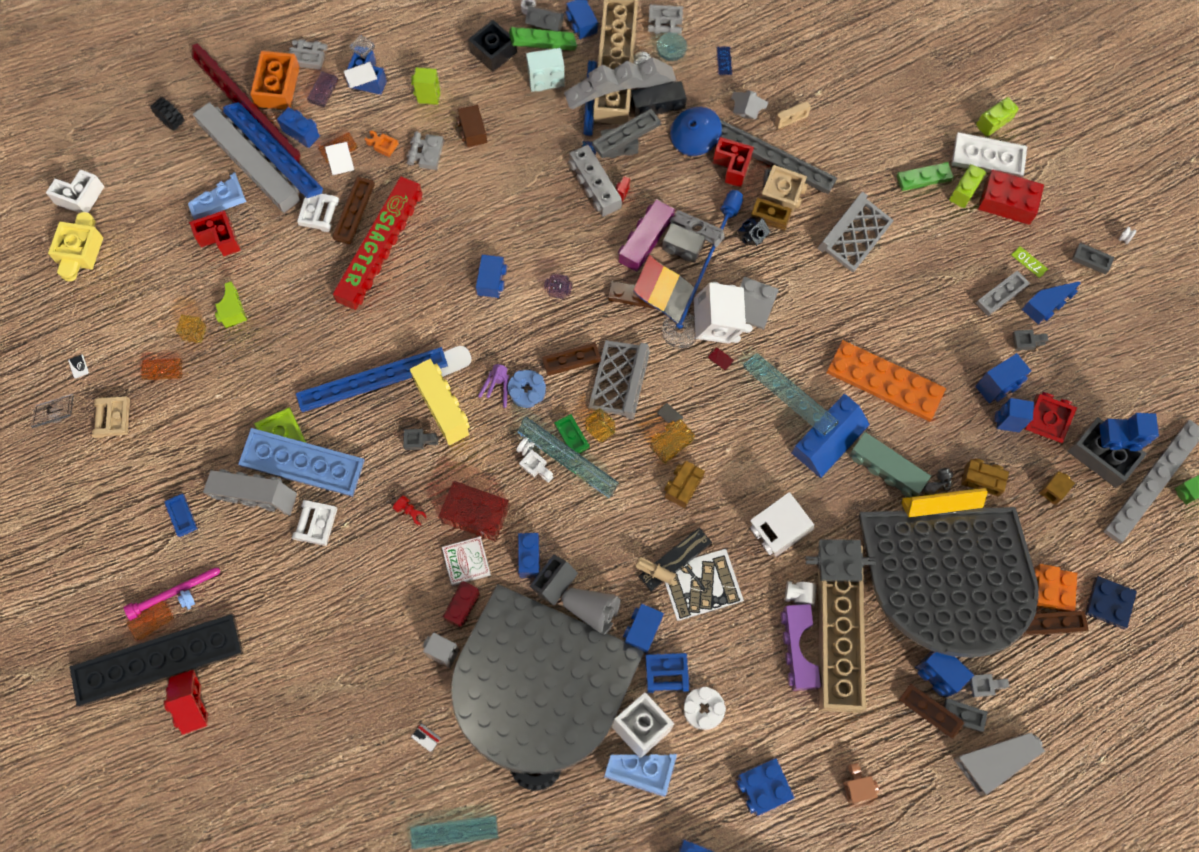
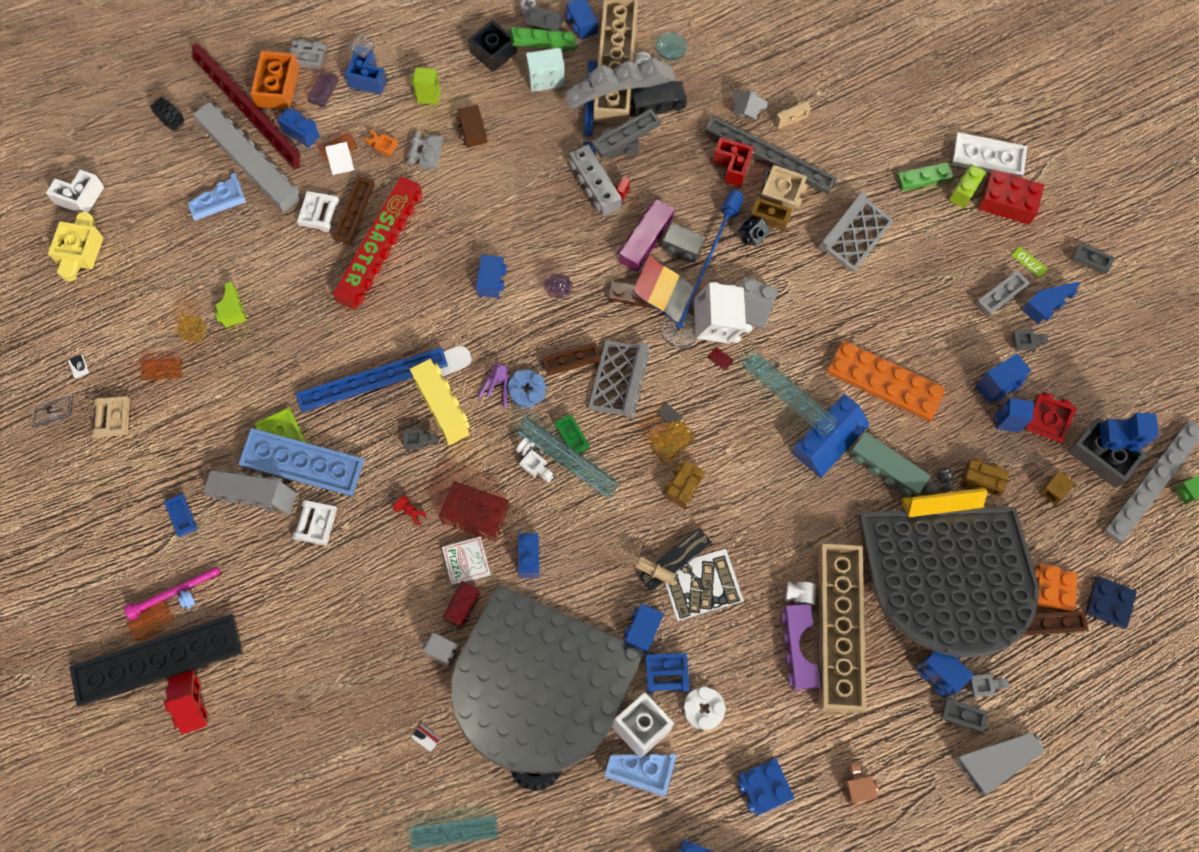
(216, 229): red brick -> none
(273, 150): blue plate -> none
(360, 75): white sticker -> none
(554, 579): dark grey brick -> none
(592, 607): light grey cone -> none
(600, 425): clear yellow panel -> none
(665, 15): light grey plate -> none
(701, 137): blue dish -> none
(712, 233): light grey piece -> none
(724, 61): clear blue sticker -> none
(786, 521): white container -> none
(840, 560): dark grey plate -> none
(931, 711): reddish brown plate -> none
(997, 116): lime brick -> none
(1127, 235): white bush -> none

